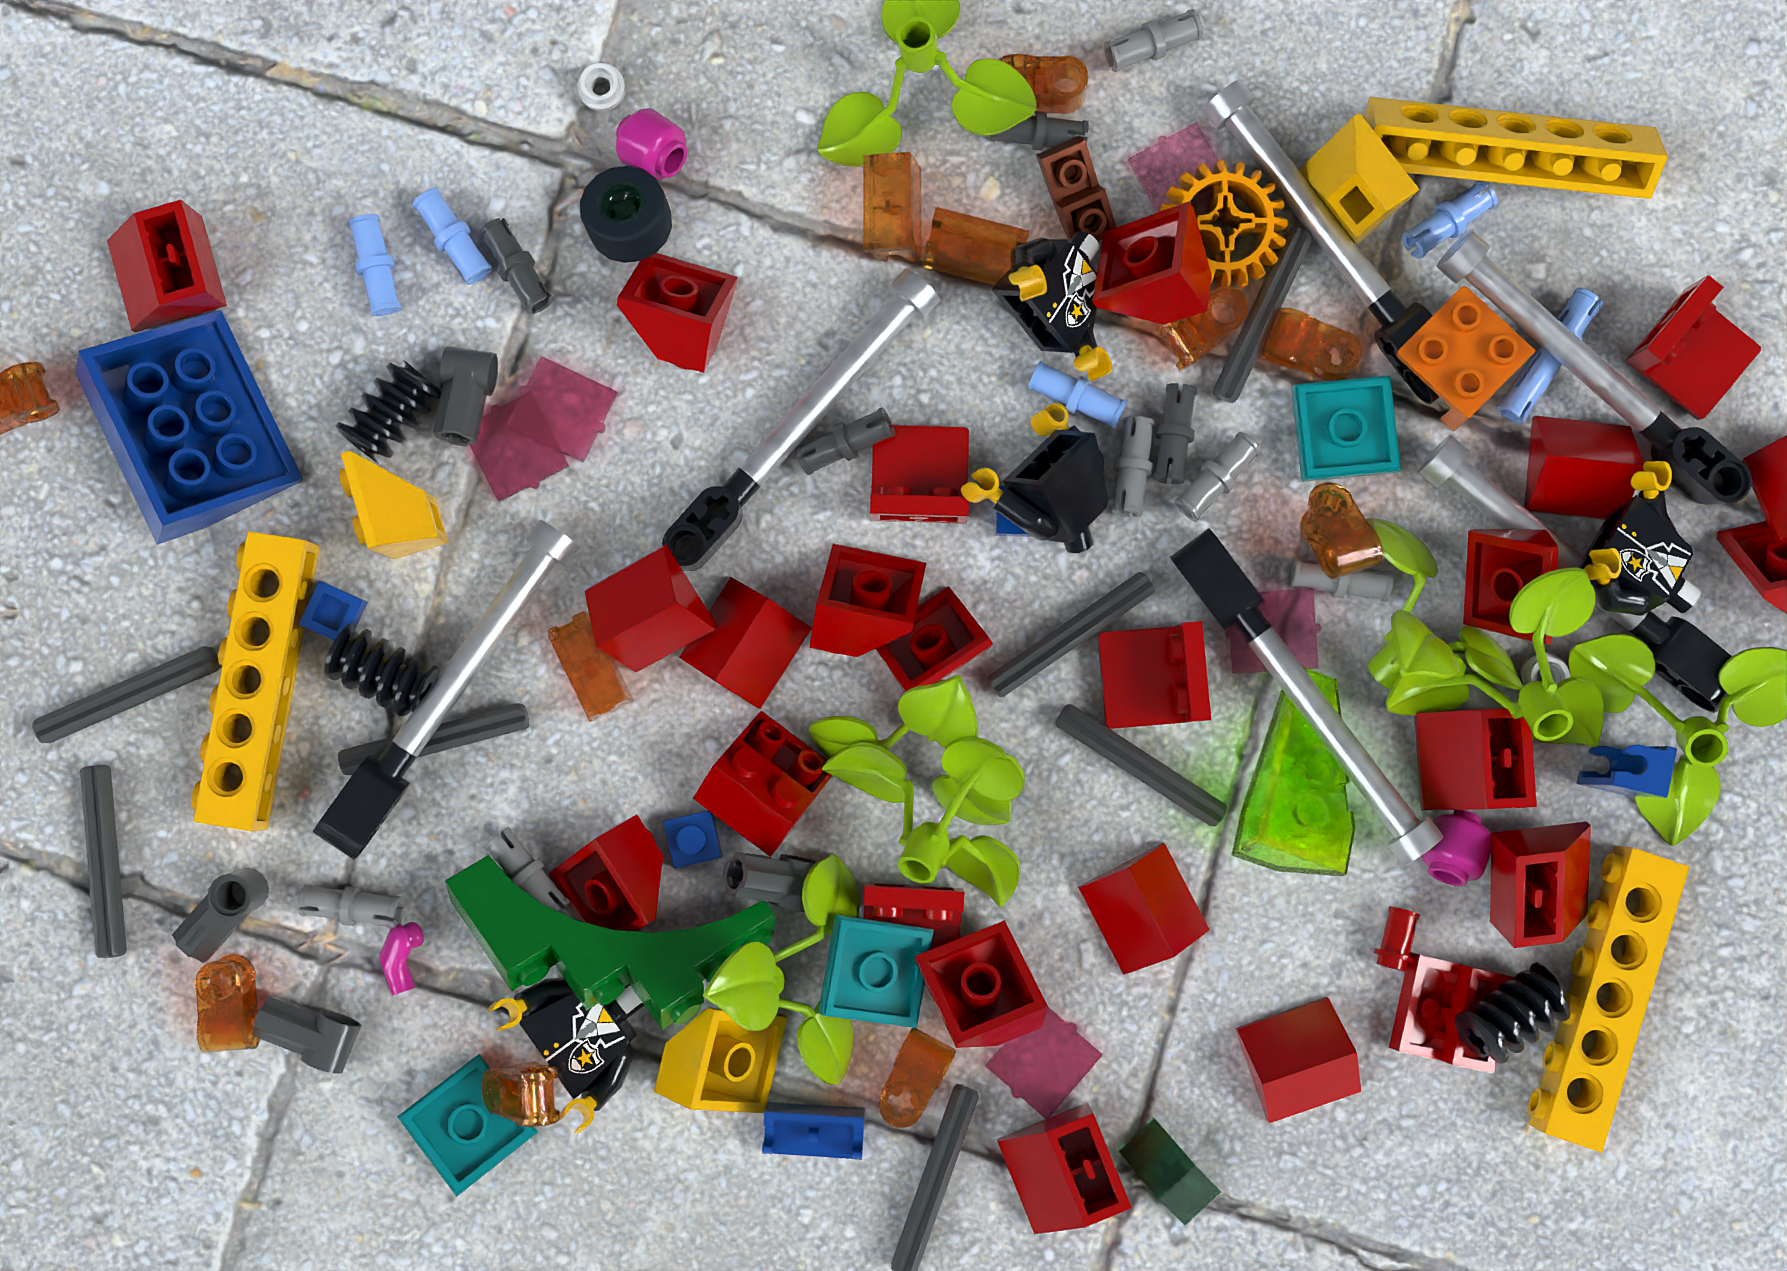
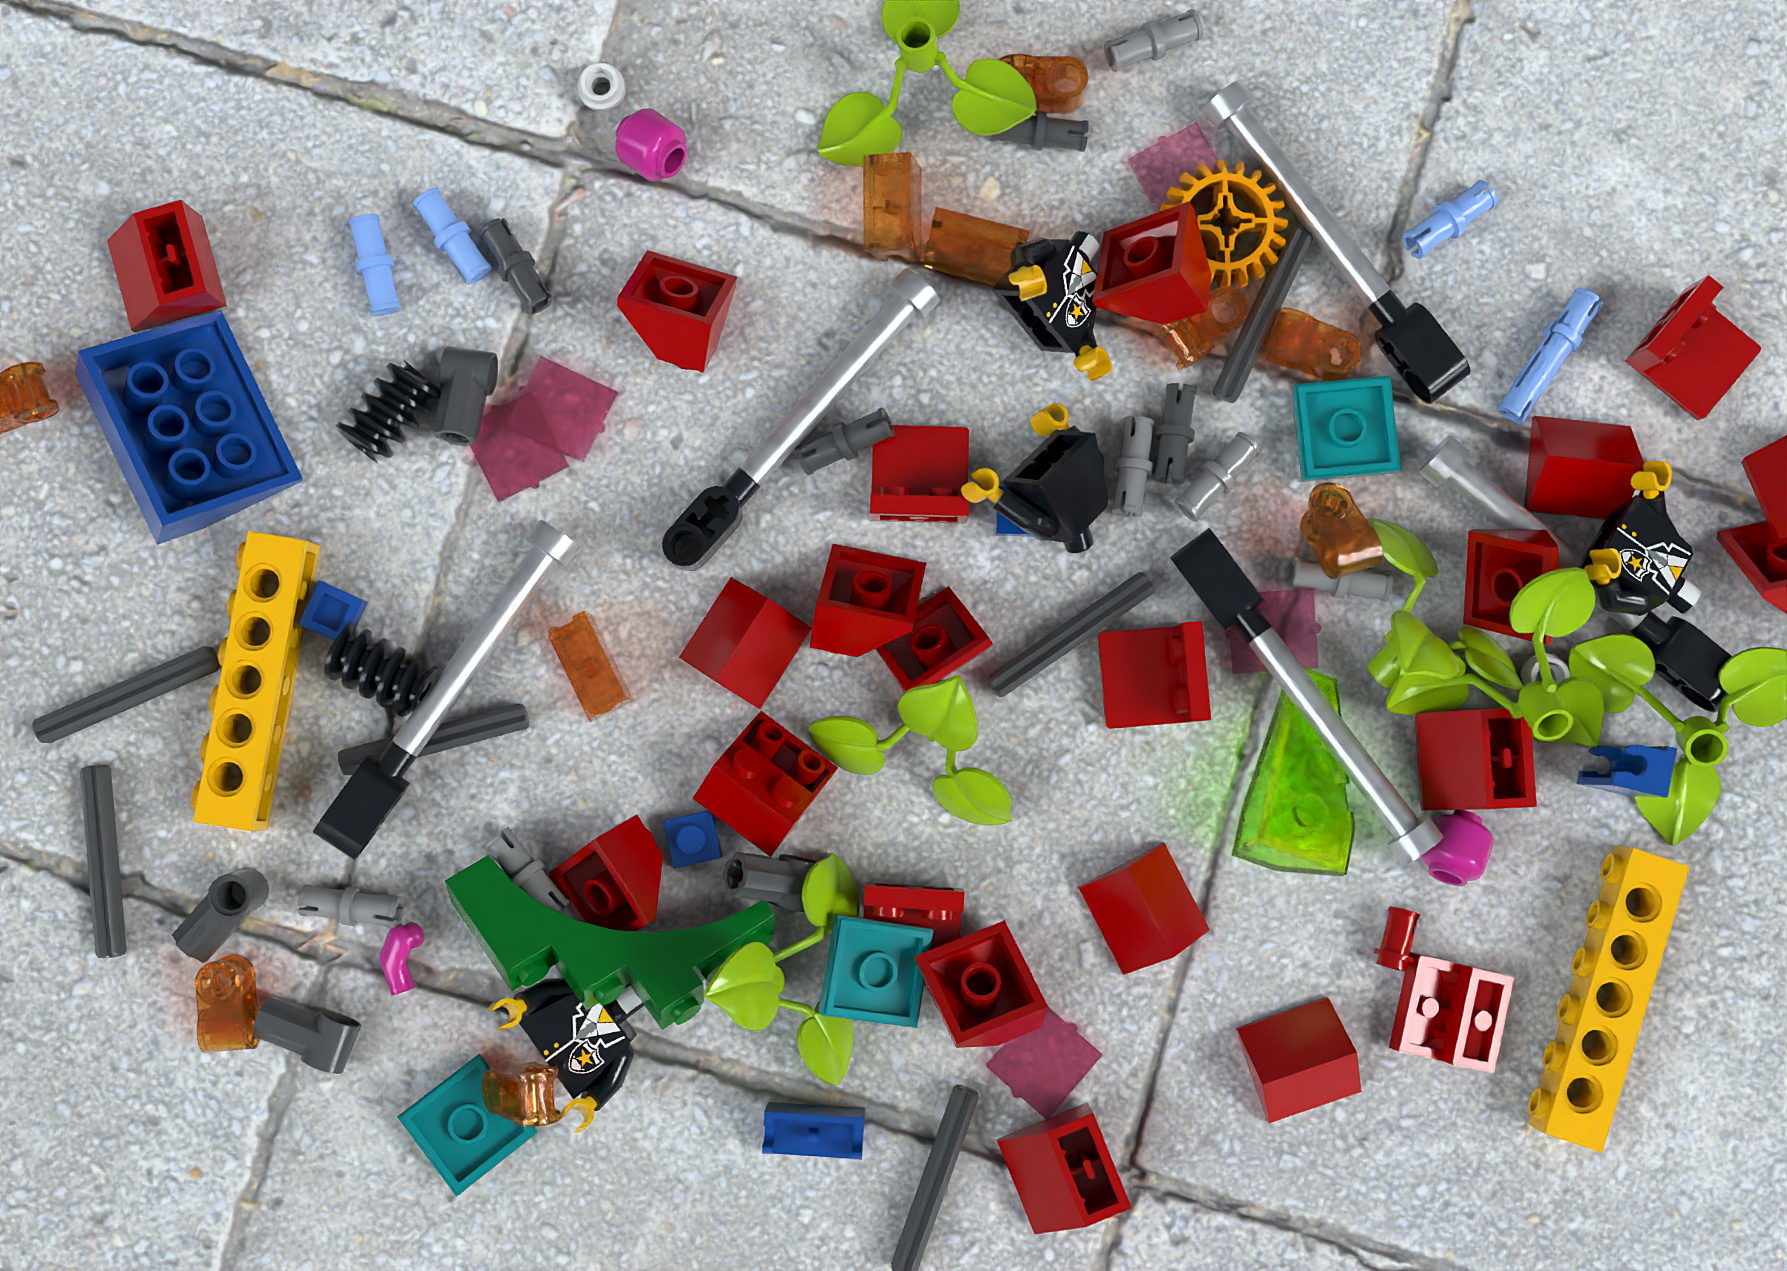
(391, 512): yellow slope -> none
(626, 214): black wheel -> none
(646, 611): red slope -> none
(720, 1064): yellow slope -> none
(918, 1070): clear orange piece -> none
(979, 765): lime plant -> none
(1075, 189): copper slope -> none
(1077, 394): light blue pin -> none
(1141, 765): dark grey axle -> none
(1168, 1171): clear green slope -> none
(1358, 178): yellow slope -> none
(1464, 354): orange bracket -> none
(1513, 1014): black piece -> none
(1519, 147): yellow brick -> none
(1539, 882): red slope -> none
(1696, 478): flat silver piece -> none

